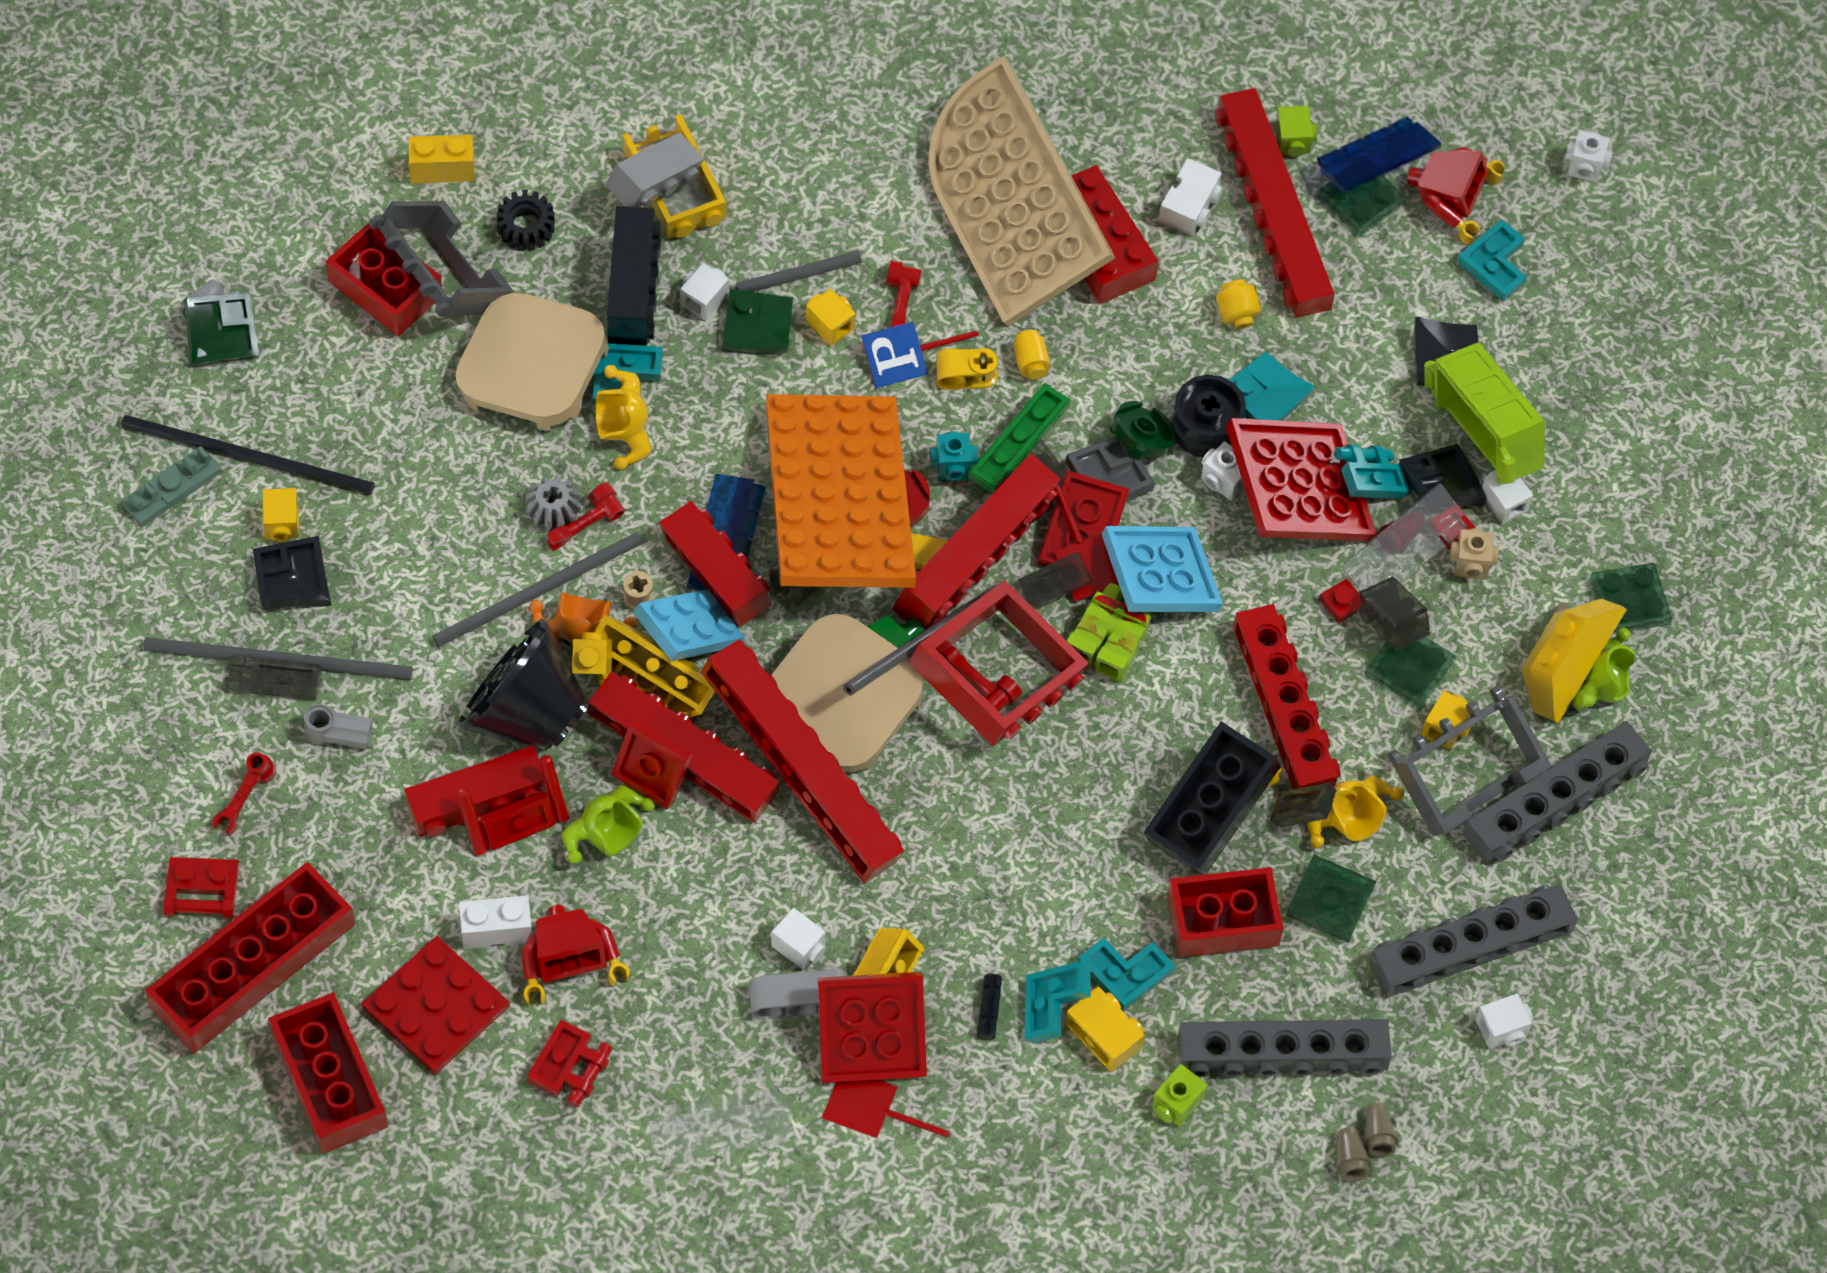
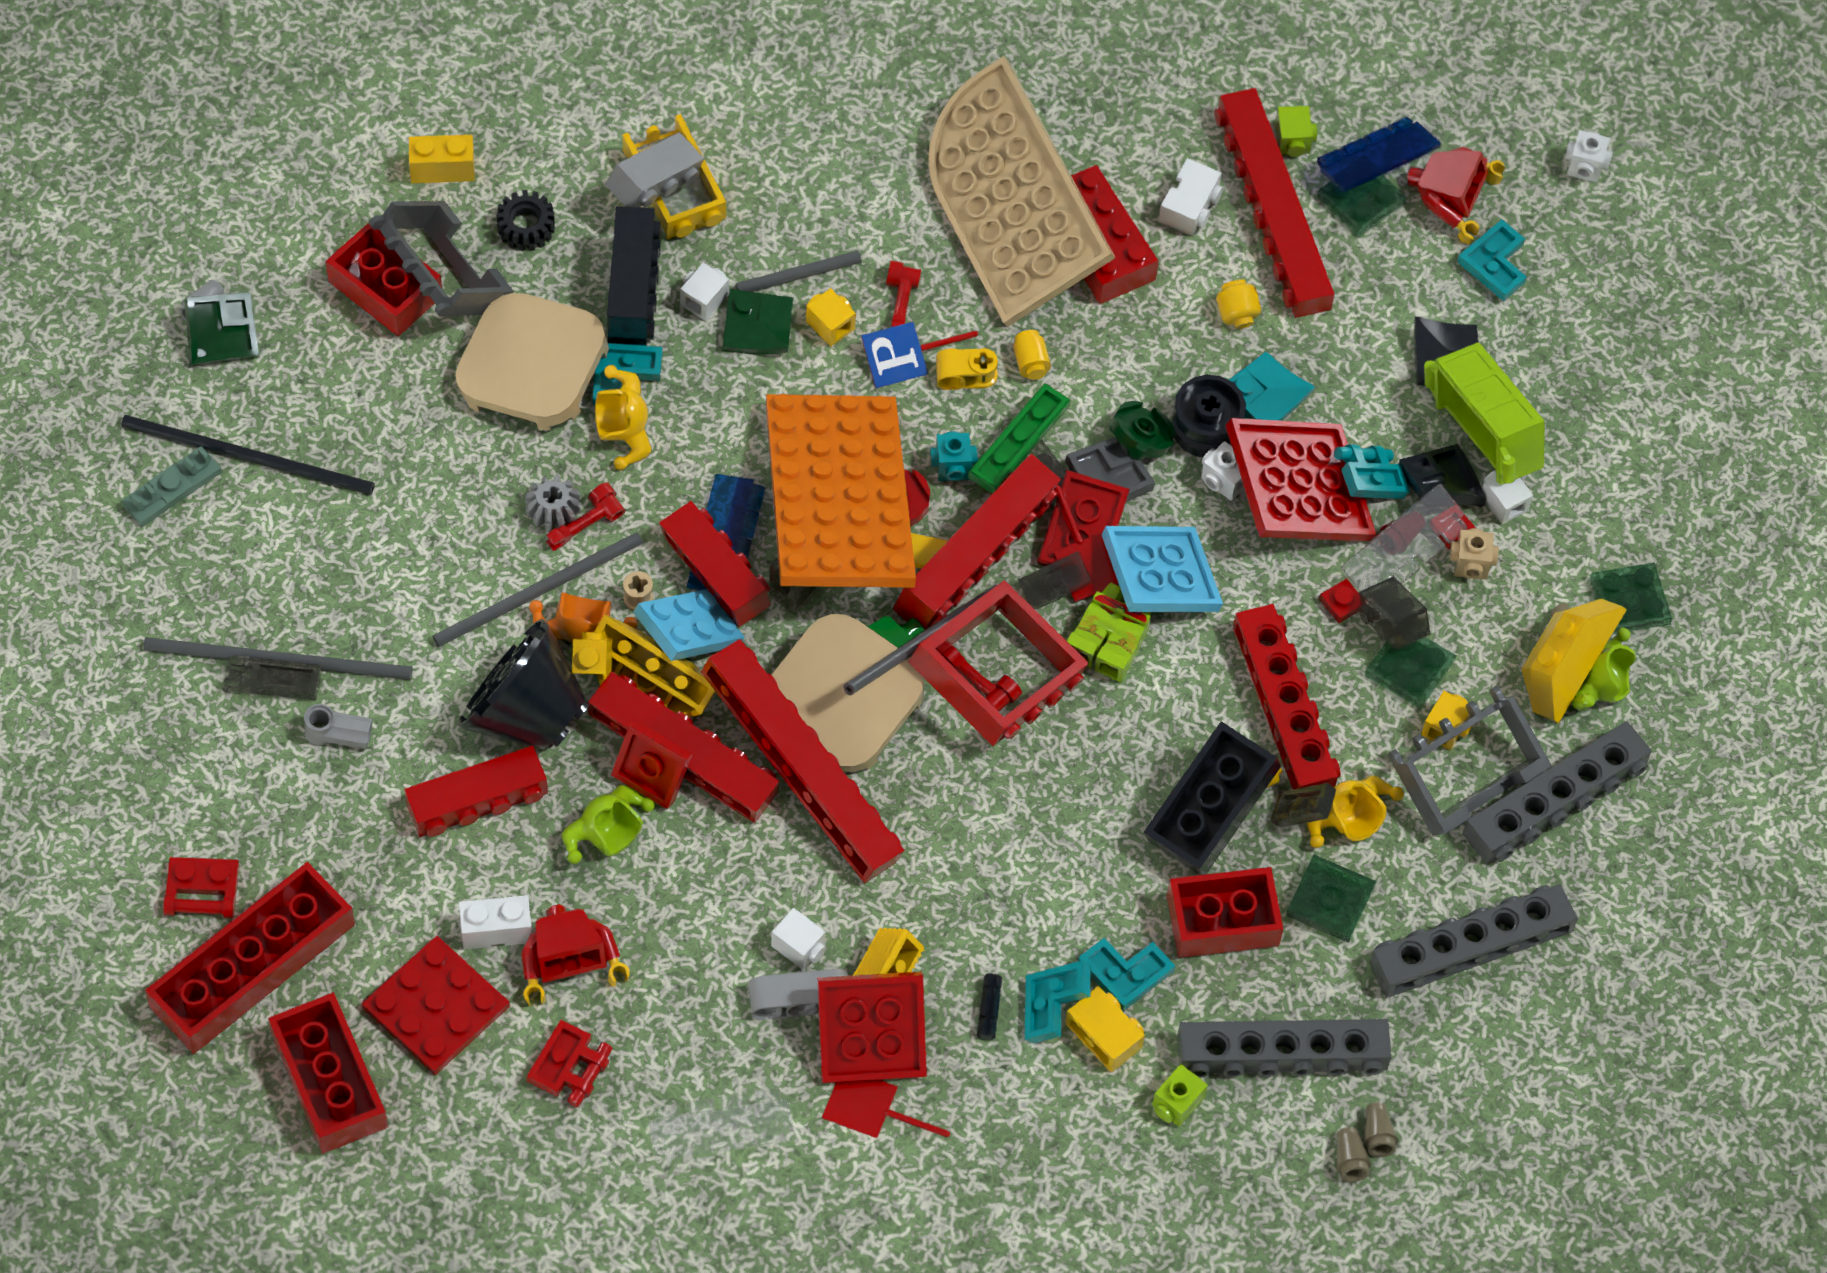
(253, 776): red brick -> none
(280, 514): yellow brick -> none
(292, 574): black plate -> none
(518, 818): red plate -> none
(1504, 1021): white brick -> none

